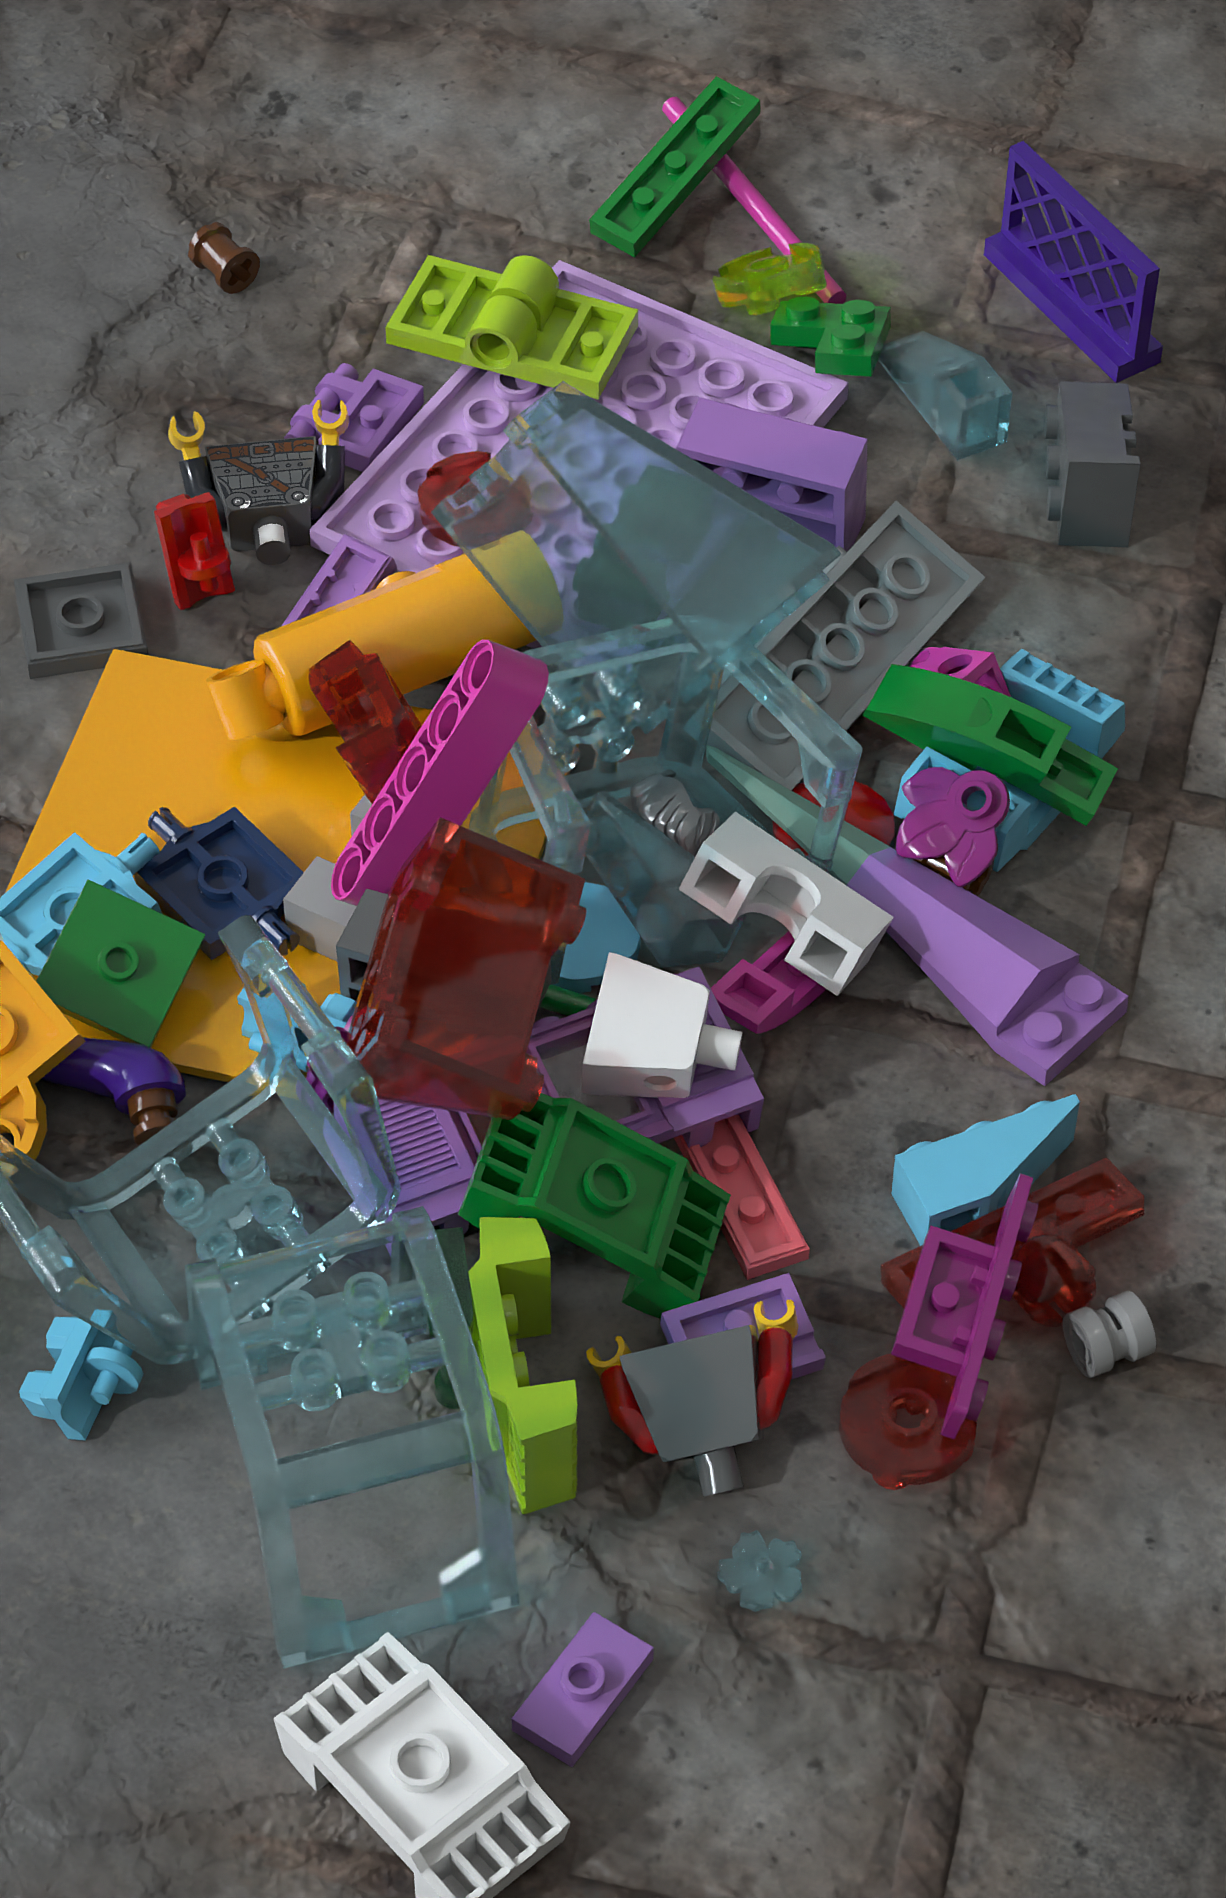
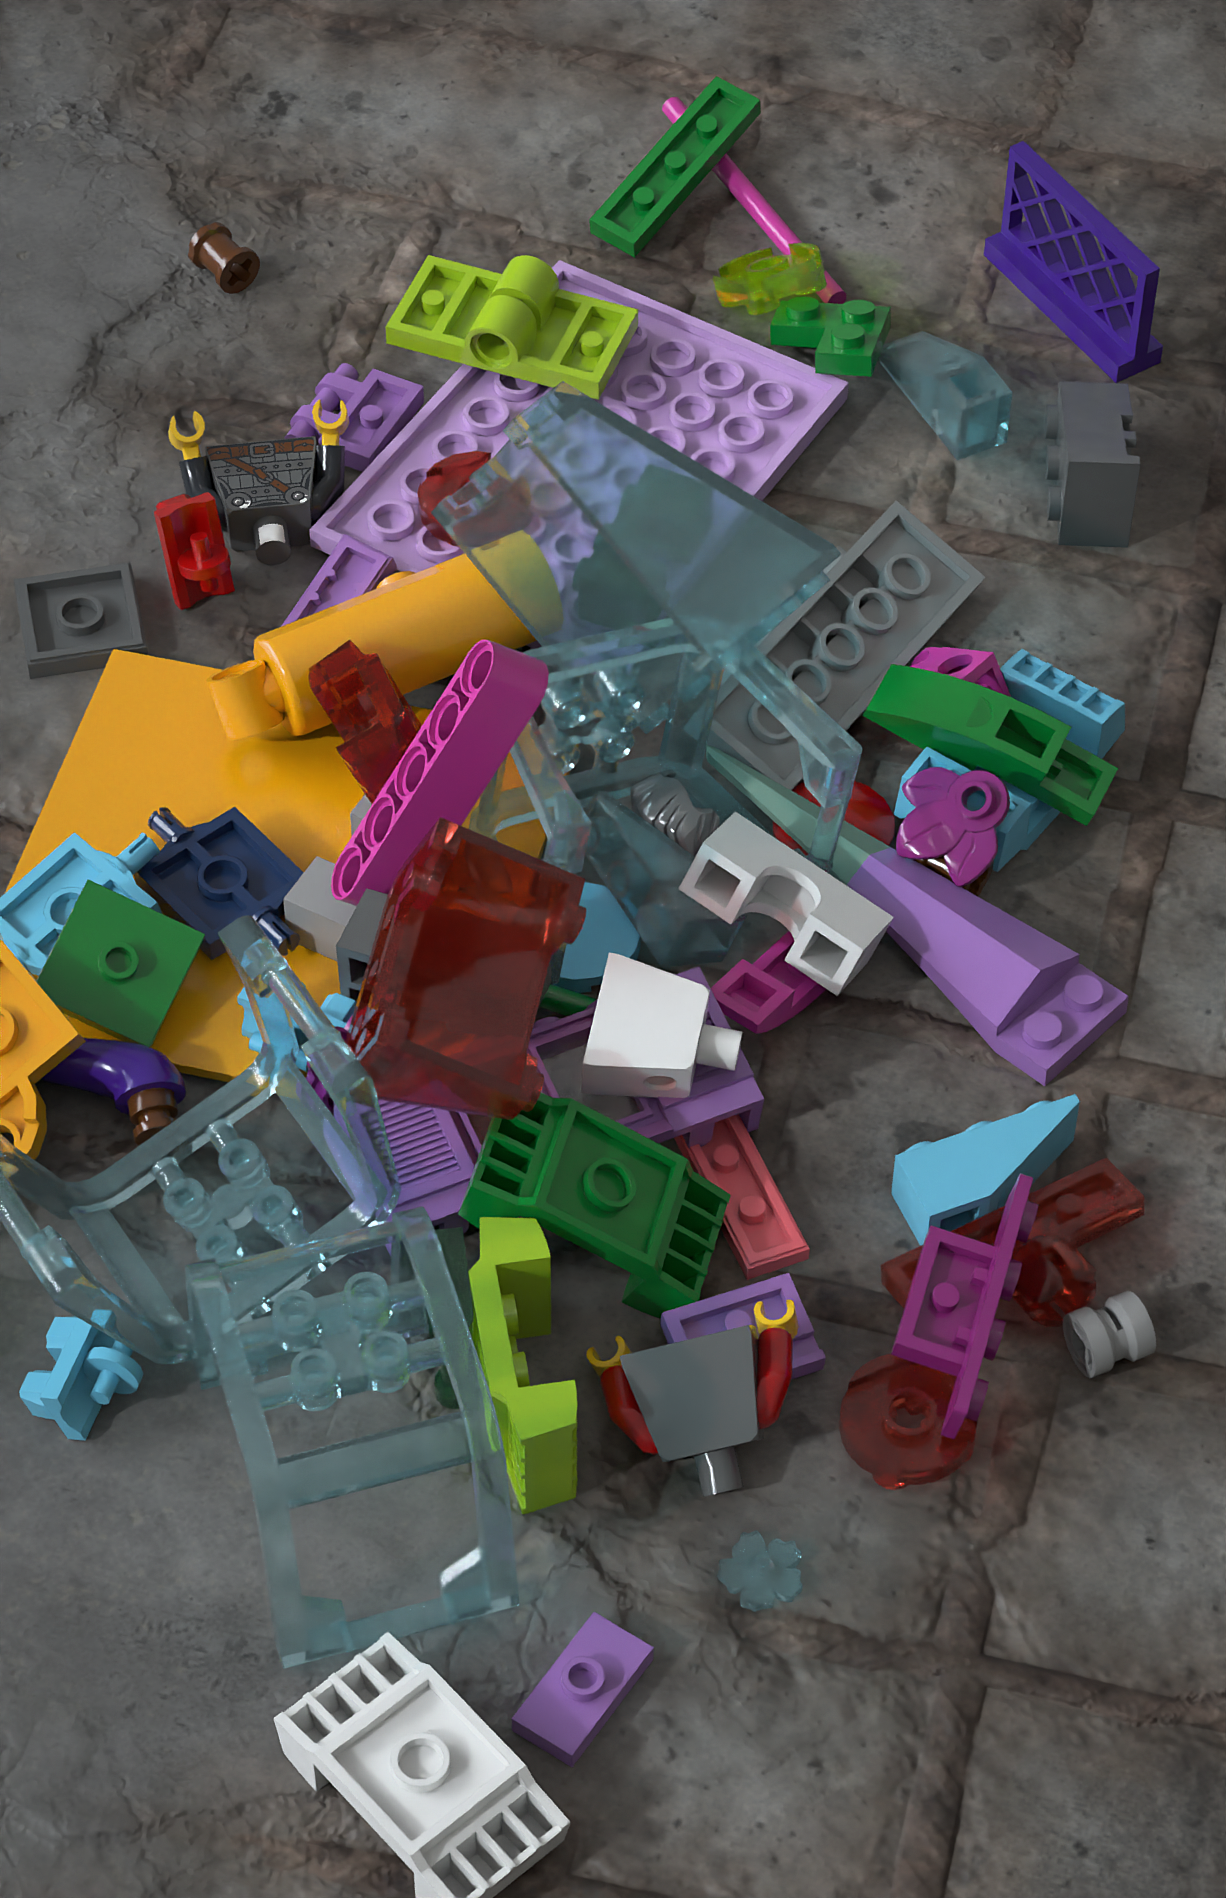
(788, 464): medium lavender wedge -> none

